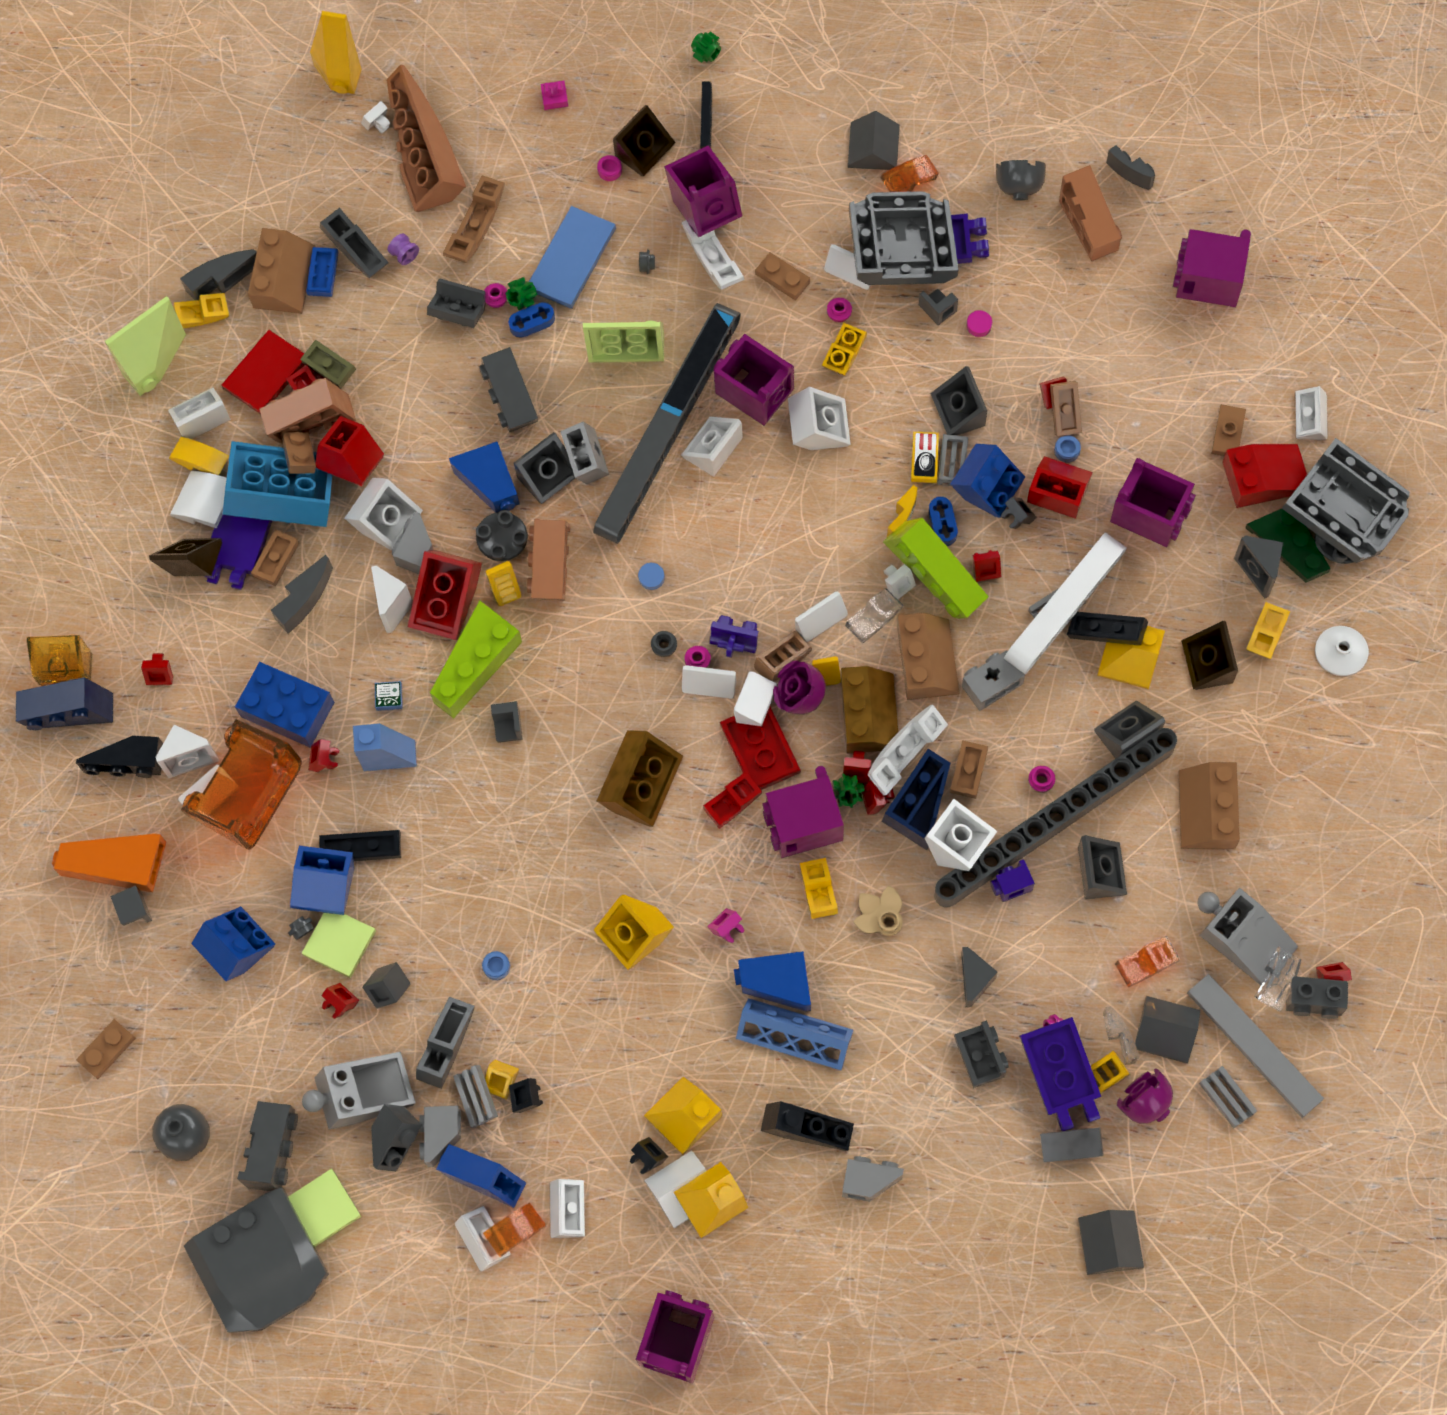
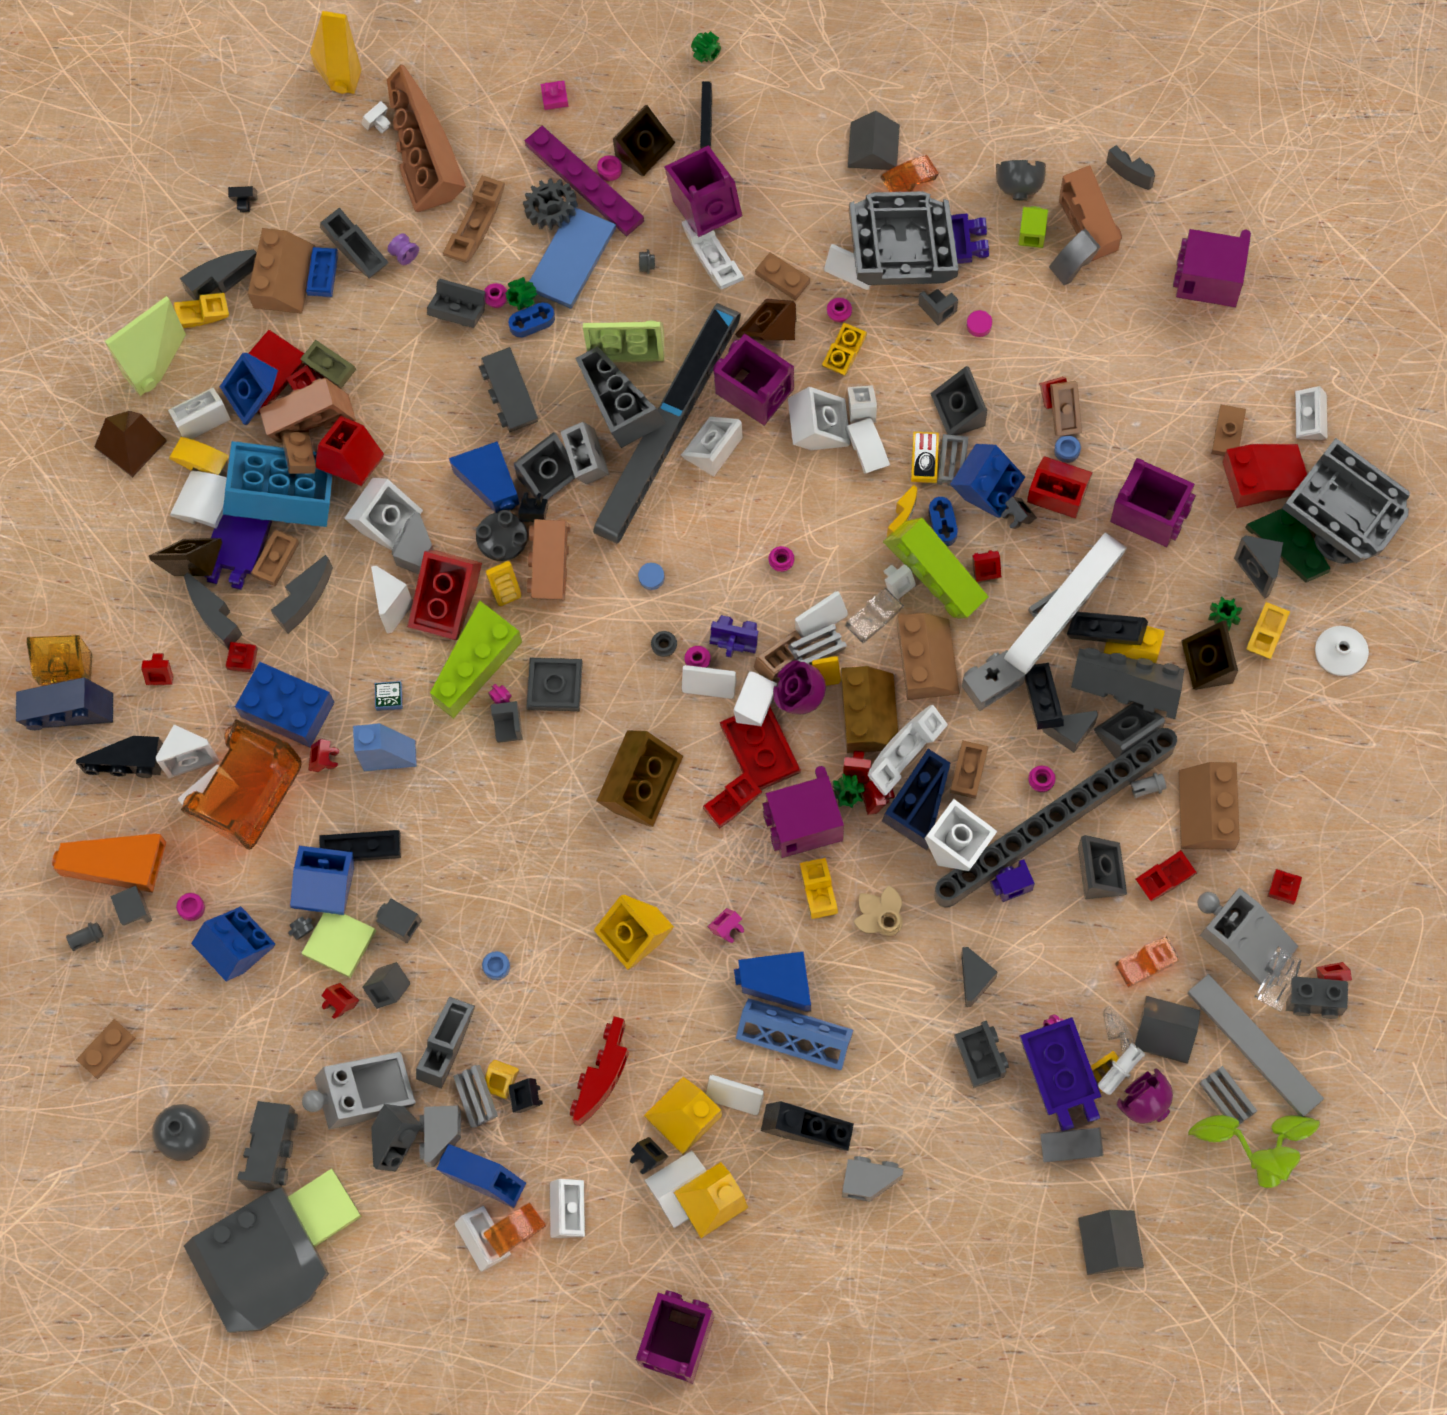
(85, 936): none -> dark grey pin
(129, 441): none -> reddish brown slope
(190, 906): none -> dark pink tile
(212, 611): none -> dark grey slope
(241, 657): none -> red tile
(243, 196): none -> black tile
(248, 385): none -> blue slope
(398, 920): none -> dark grey brick
(499, 694): none -> dark pink plate
(532, 508): none -> black tile
(550, 204): none -> dark grey gear
(554, 684): none -> dark grey tile
(584, 180): none -> magenta plate
(599, 1083): none -> red slope
(620, 402): none -> dark grey wedge
(735, 1095): none -> white slope
(771, 321): none -> reddish brown slope
(781, 551): none -> dark pink plate
(834, 637): none -> light grey tile
(862, 403): none -> white slope
(868, 445): none -> white slope
(1033, 227): none -> lime brick
(1043, 697): none -> black tile
(1074, 256): none -> flat silver slope
(1074, 730): none -> dark grey slope
(1121, 1069): none -> white axle
(1129, 680): none -> dark grey wedge
(1148, 785): none -> light grey pin
(1166, 876): none -> red slope
(1229, 609): none -> green gear
(1271, 1163): none -> lime plant
(1284, 886): none -> red tile

